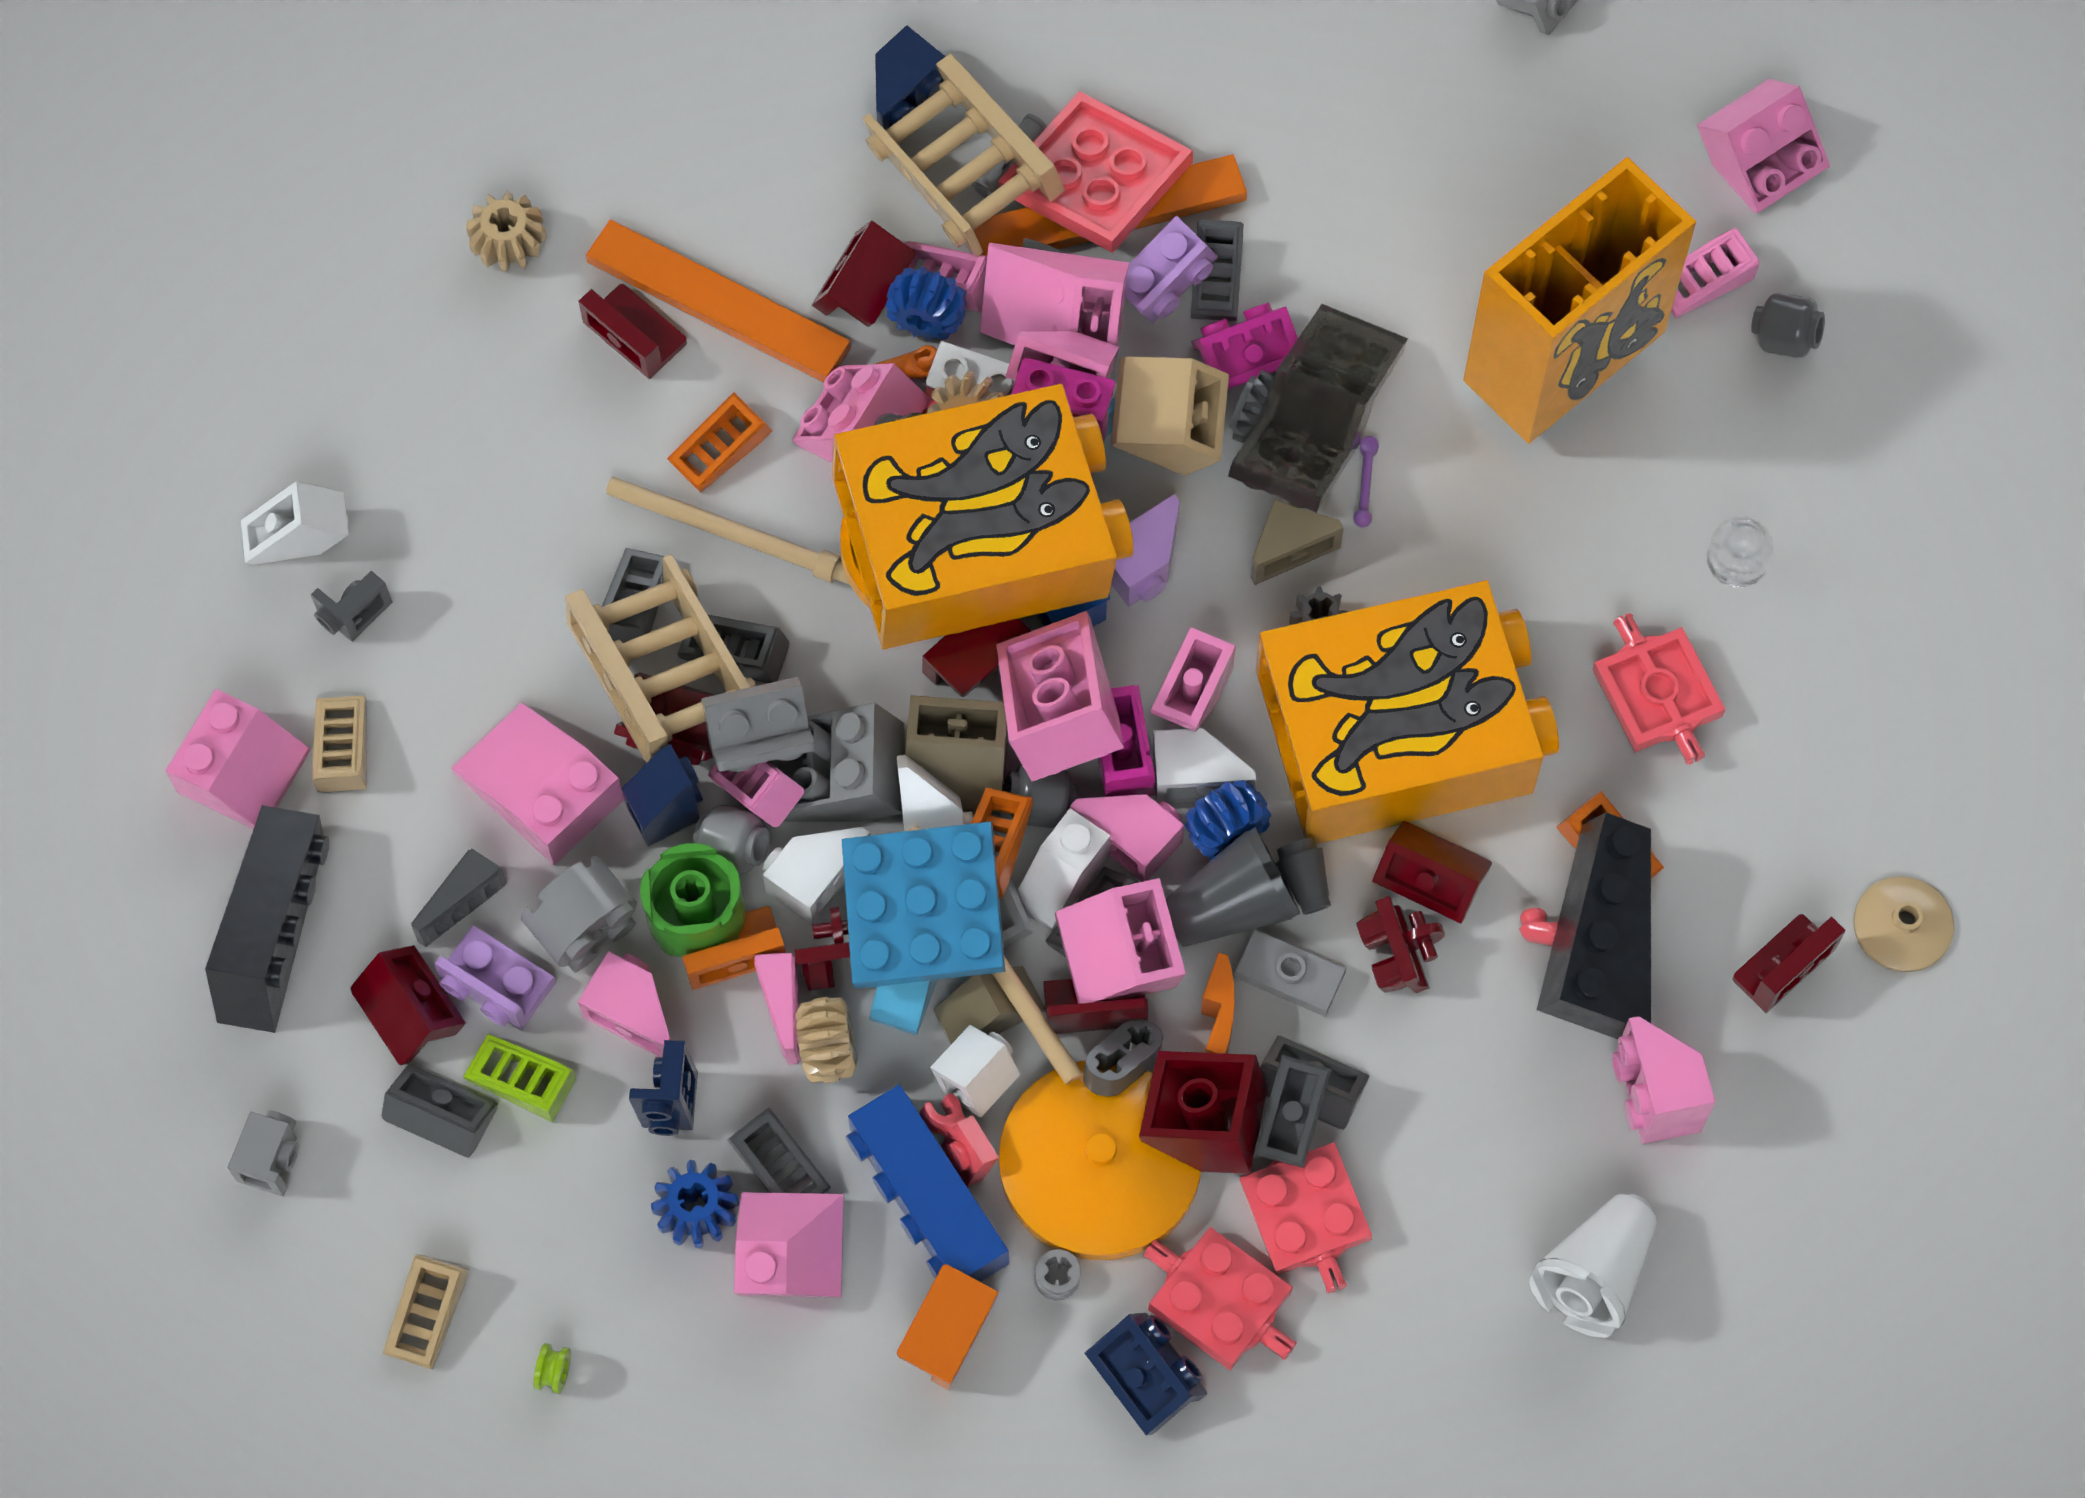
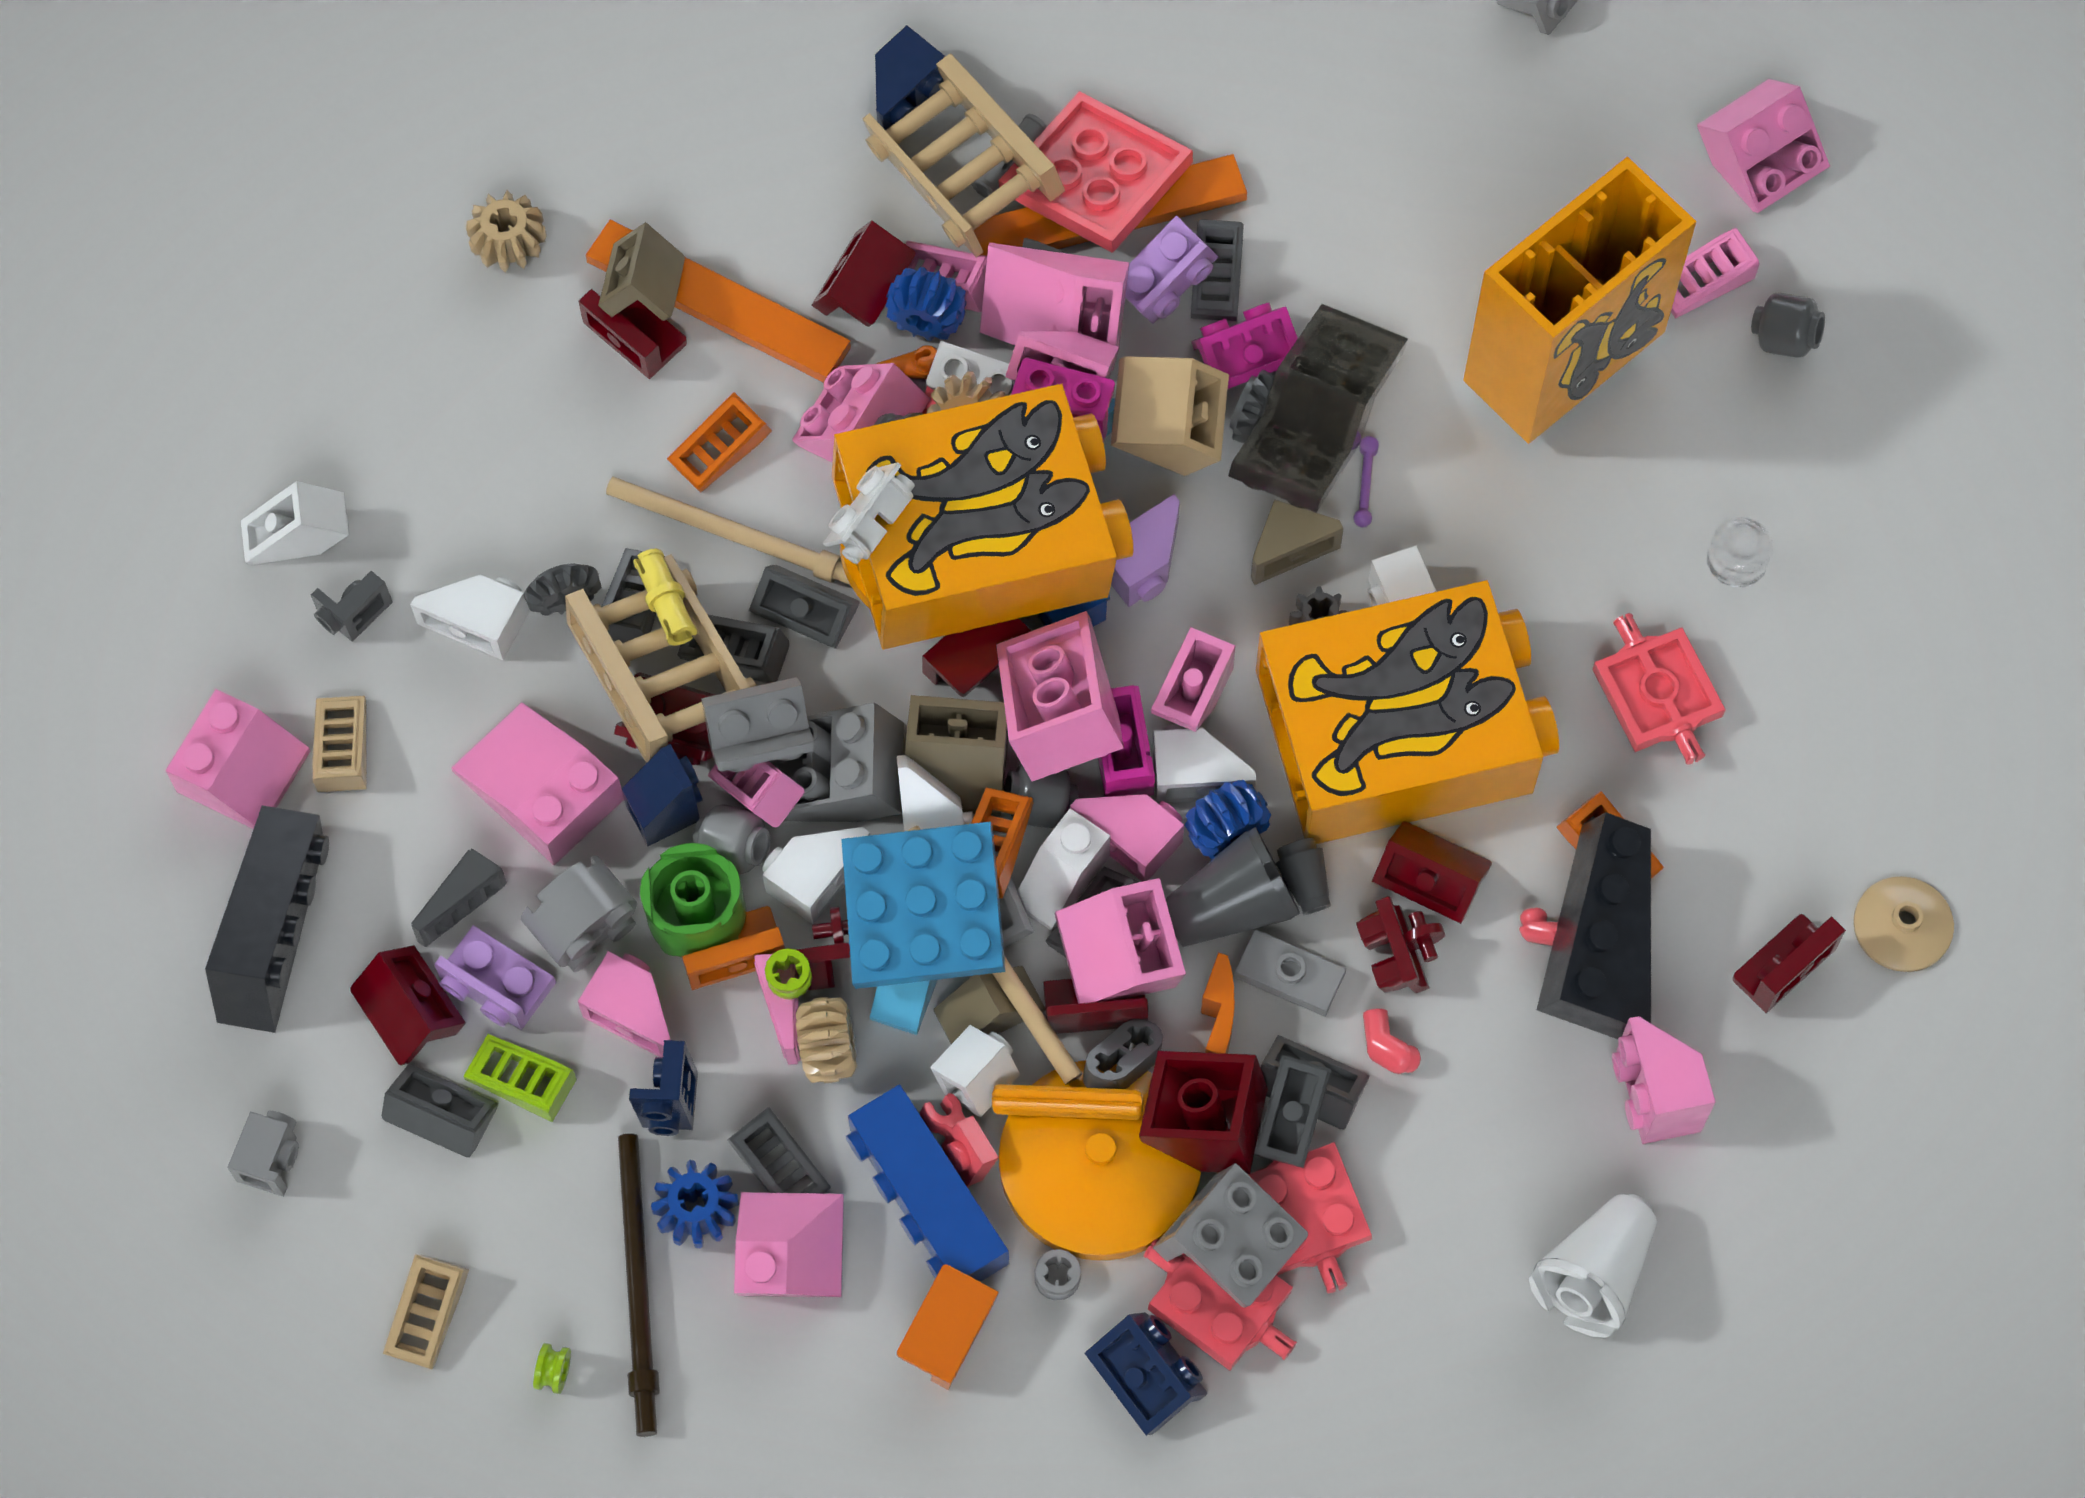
(475, 612): none -> white slope
(549, 588): none -> dark grey gear
(642, 269): none -> dark tan panel
(643, 1379): none -> dark brown bar
(665, 597): none -> light yellow pin
(794, 986): none -> lime bush
(803, 605): none -> dark grey slope
(855, 524): none -> white hinge
(1067, 1102): none -> light orange axle
(1234, 1235): none -> light grey bracket
(1385, 1048): none -> coral arm
(1398, 577): none -> white brick

